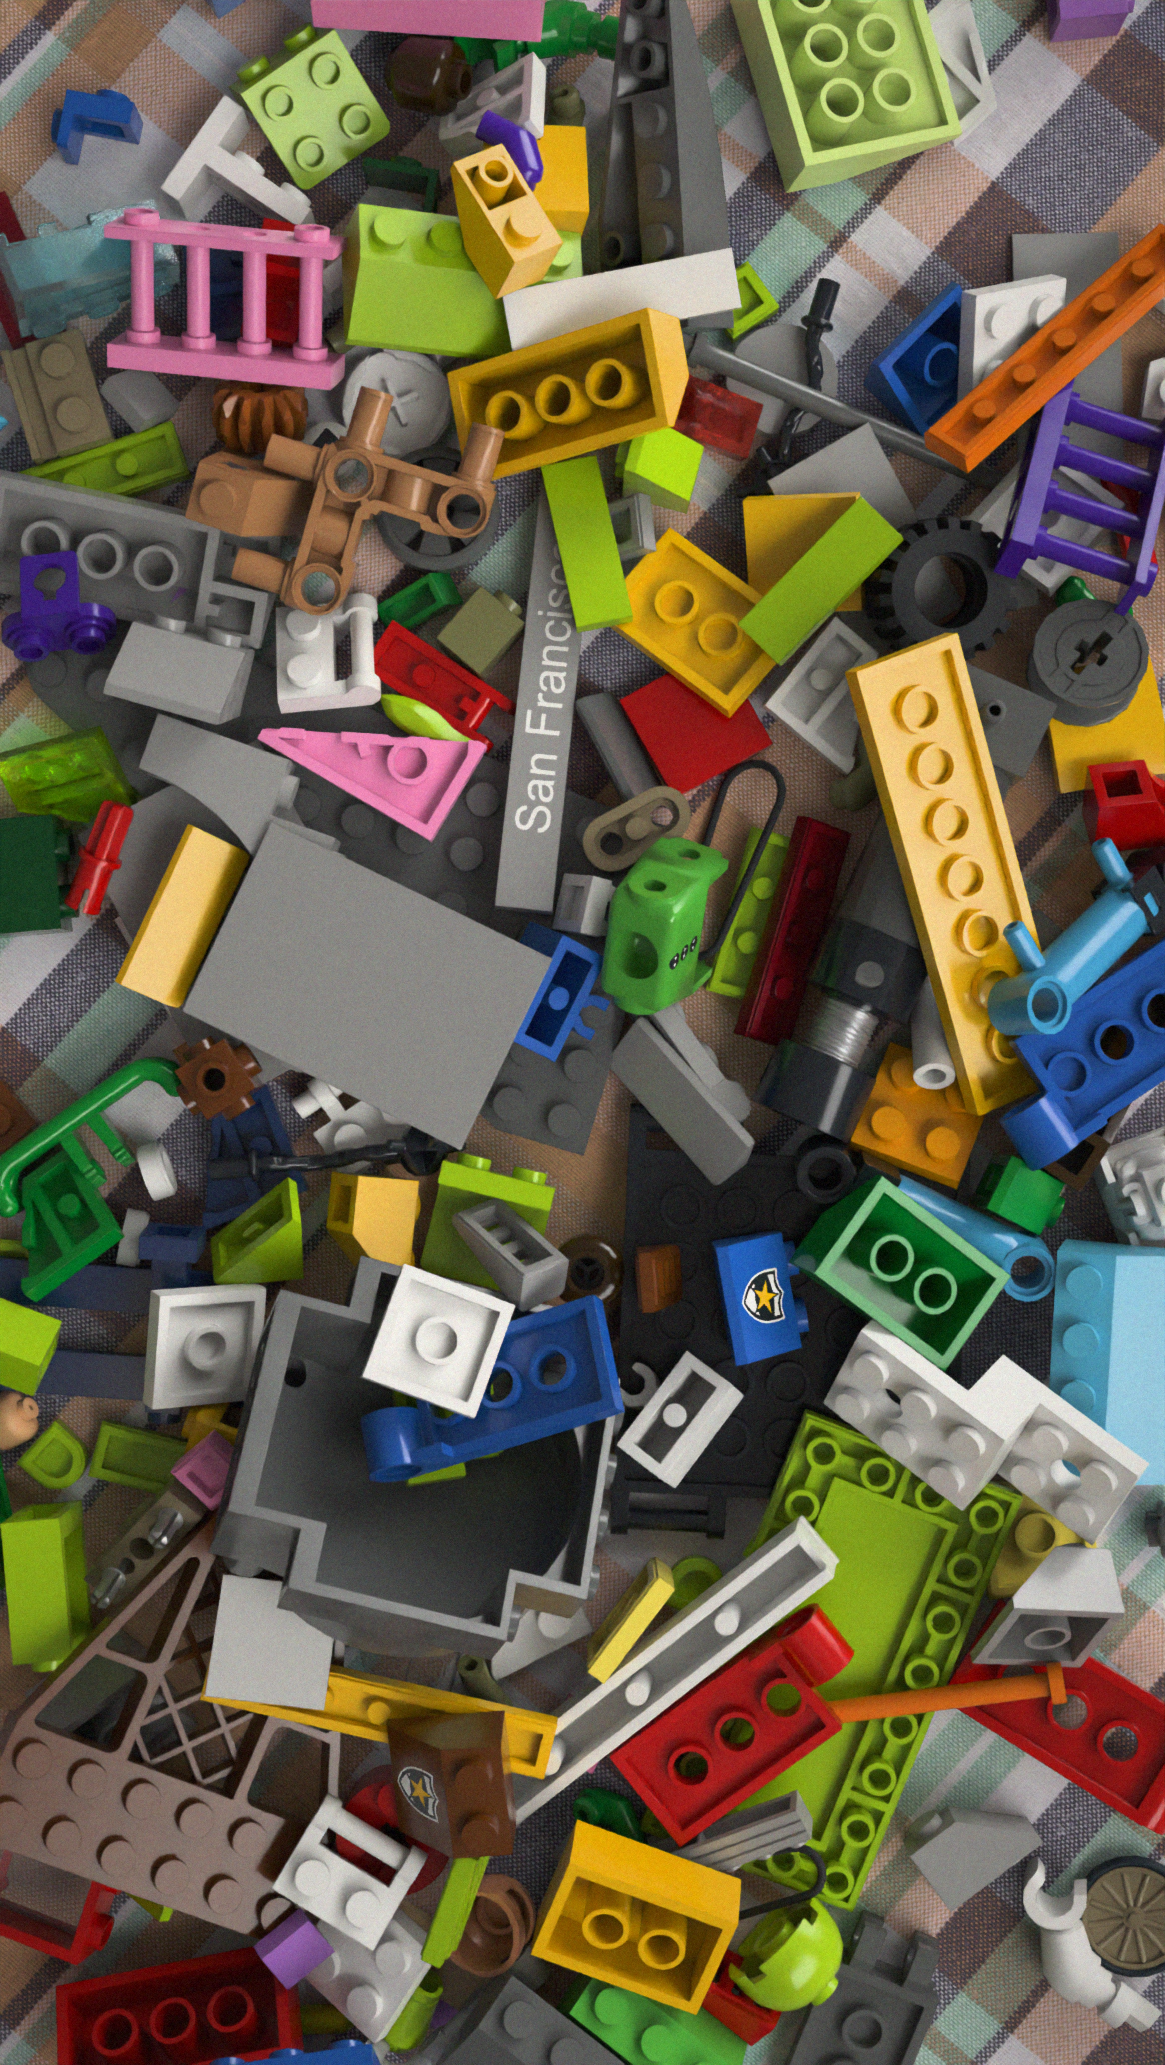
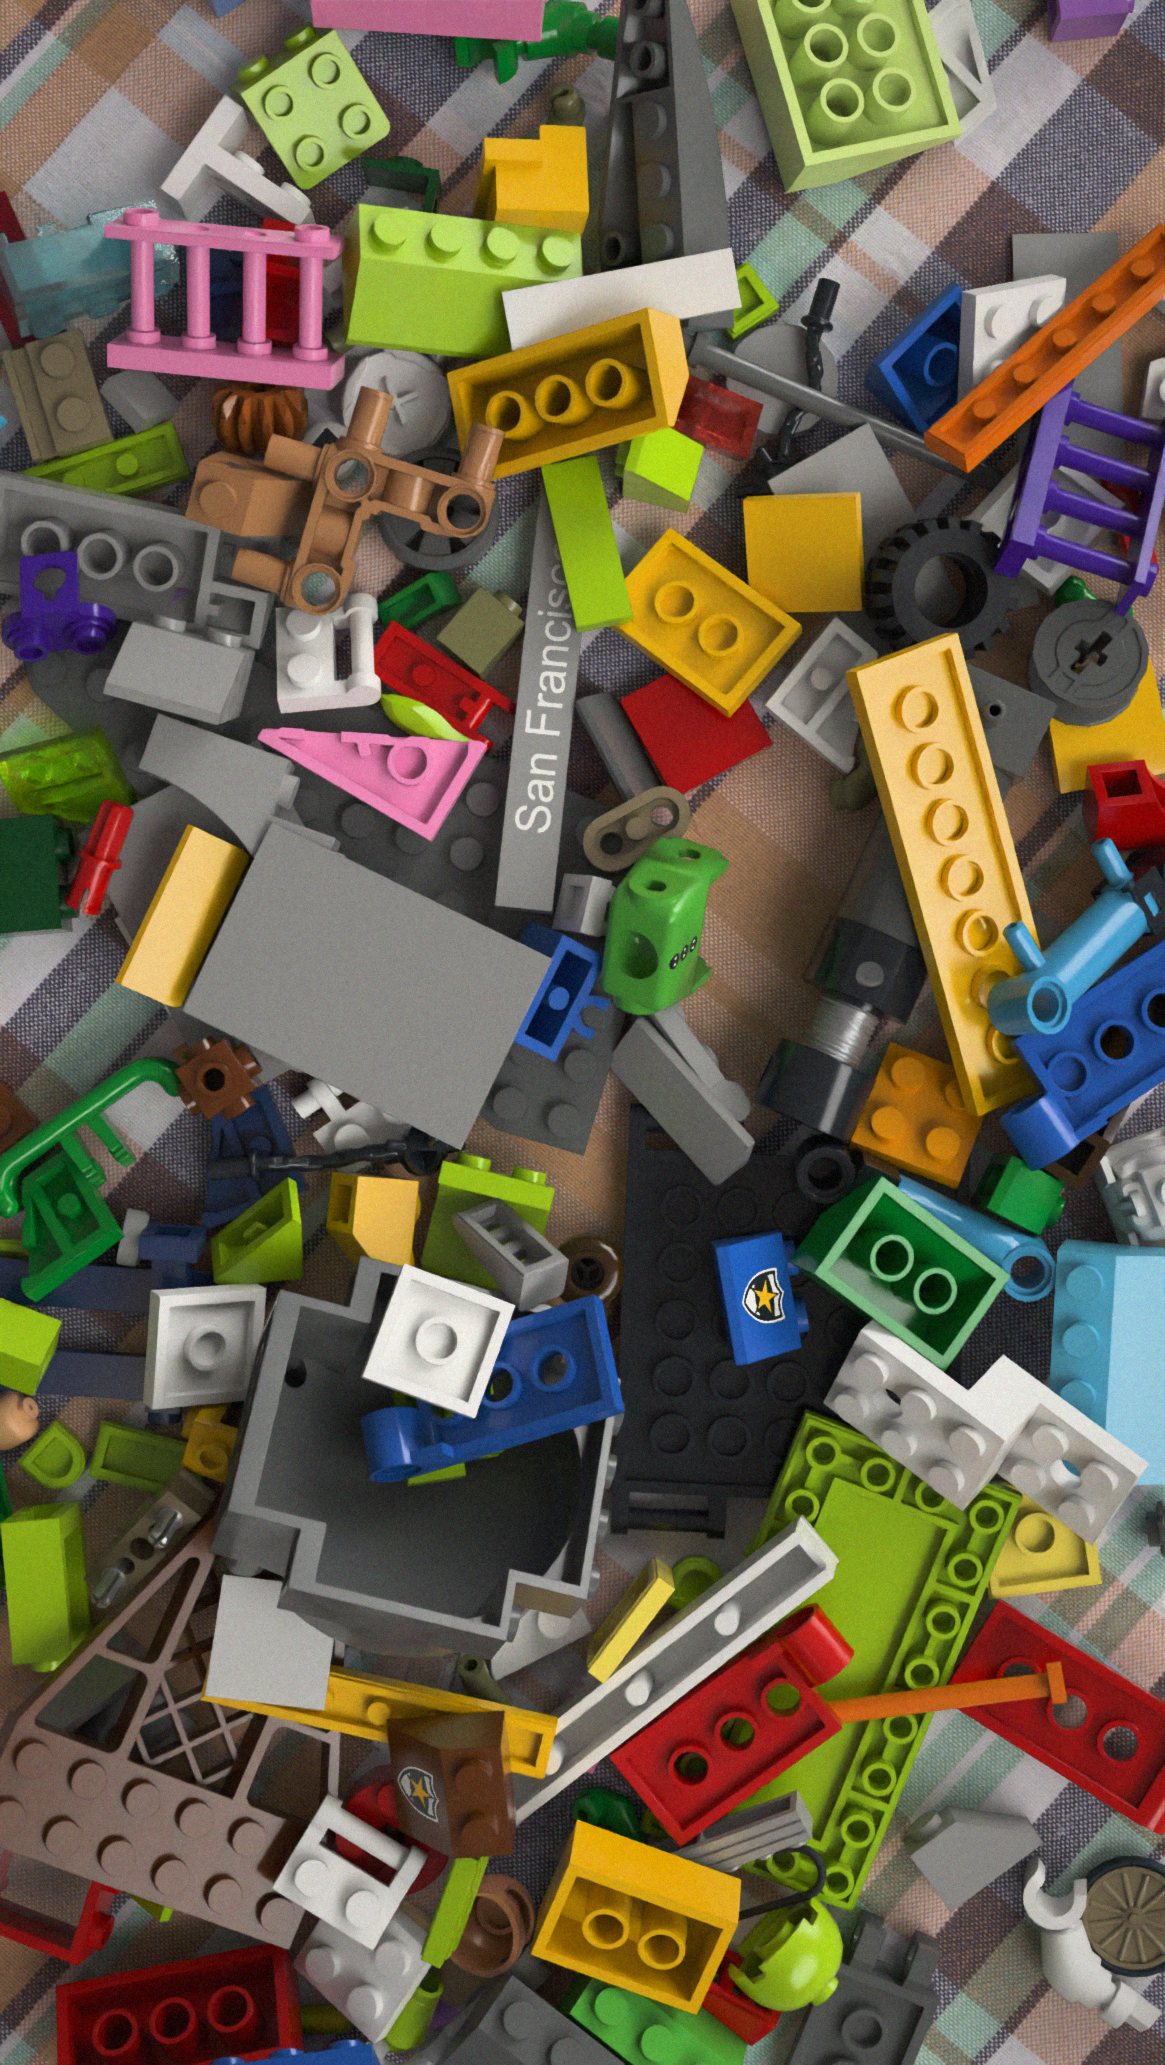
(99, 115): blue bracket -> none
(157, 1170): white tile -> none
(205, 1468): bright pink tile -> none
(293, 1949): medium lavender tile -> none
(428, 74): dark brown head -> none
(502, 222): yellow slope -> none
(511, 93): white wing -> none
(518, 143): dark purple arm -> none
(633, 526): light grey tile -> none
(657, 1276): reddish brown slope -> none
(677, 1417): white brick -> none
(738, 952): lime tile -> none
(759, 848): black piece -> none
(792, 931): dark red tile -> none
(821, 581): lime tile -> none
(930, 1050): white cylinder -> none
(1057, 1611): light grey slope -> none

